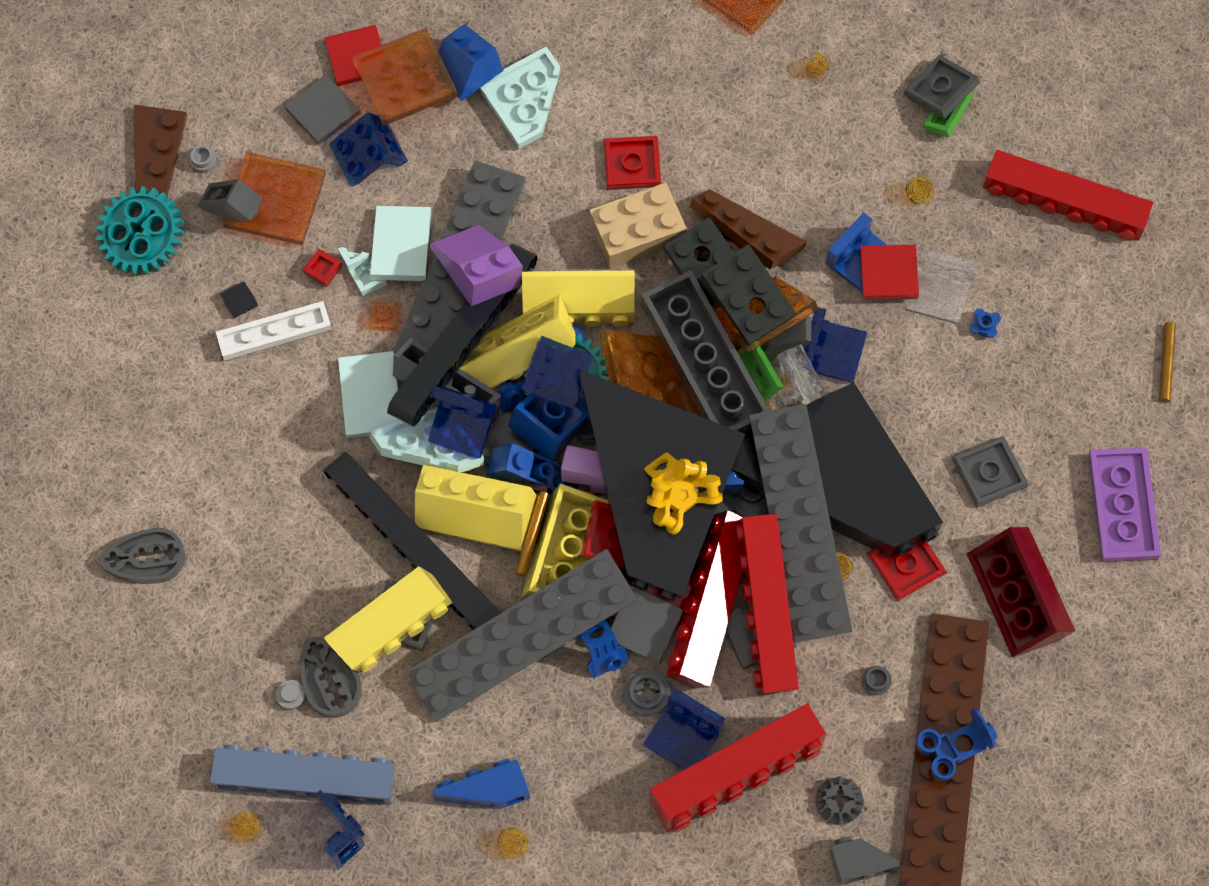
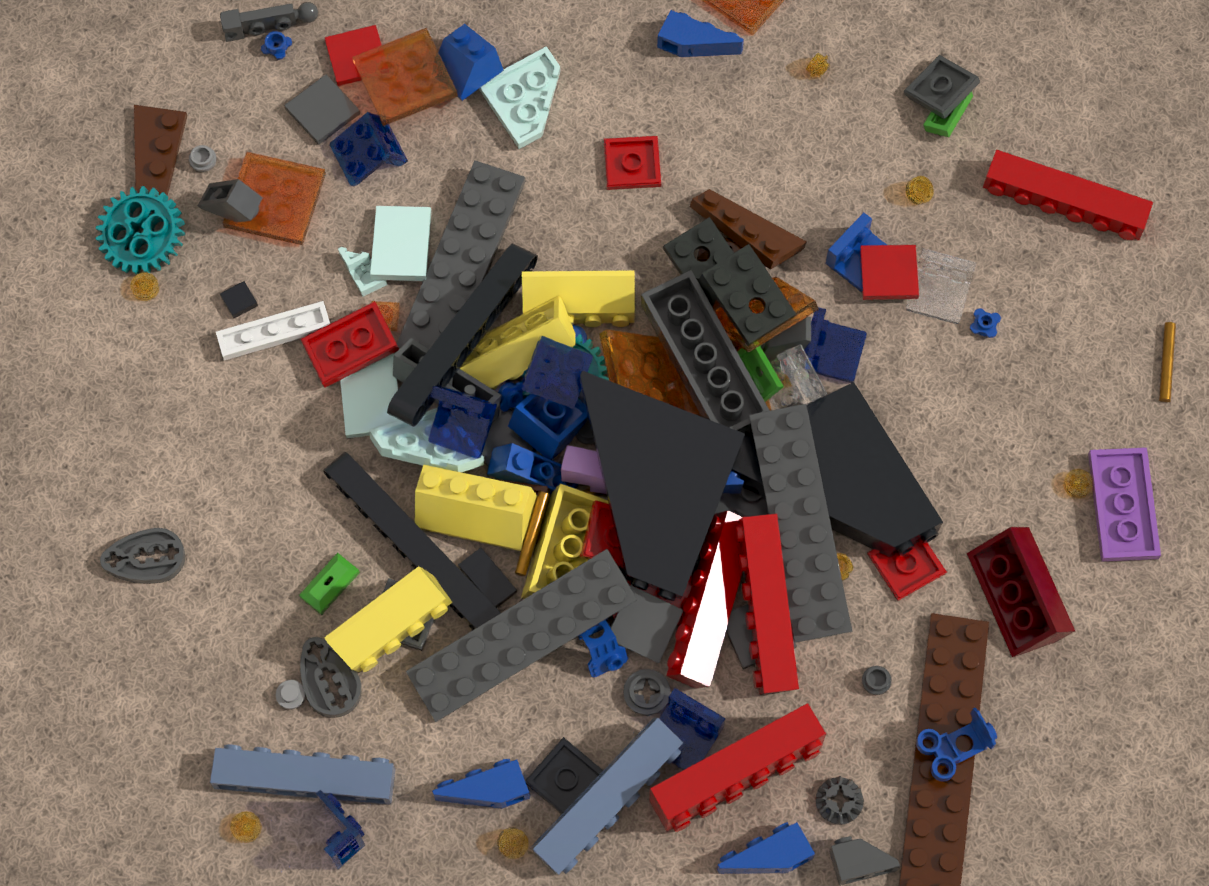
(144, 286): none -> clear yellow tile
(258, 21): none -> dark grey plate
(276, 38): none -> blue plate
(322, 267): red plate -> none
(322, 596): none -> bright green piece
(349, 344): none -> red tile
(479, 264): medium lavender slope -> none
(487, 577): none -> black tile
(563, 775): none -> black tile
(606, 796): none -> sand blue brick
(636, 225): tan brick -> none
(678, 490): yellow piece -> none
(693, 38): none -> blue slope
(775, 854): none -> blue slope
(990, 471): dark grey tile -> none
(1078, 483): none -> clear yellow tile

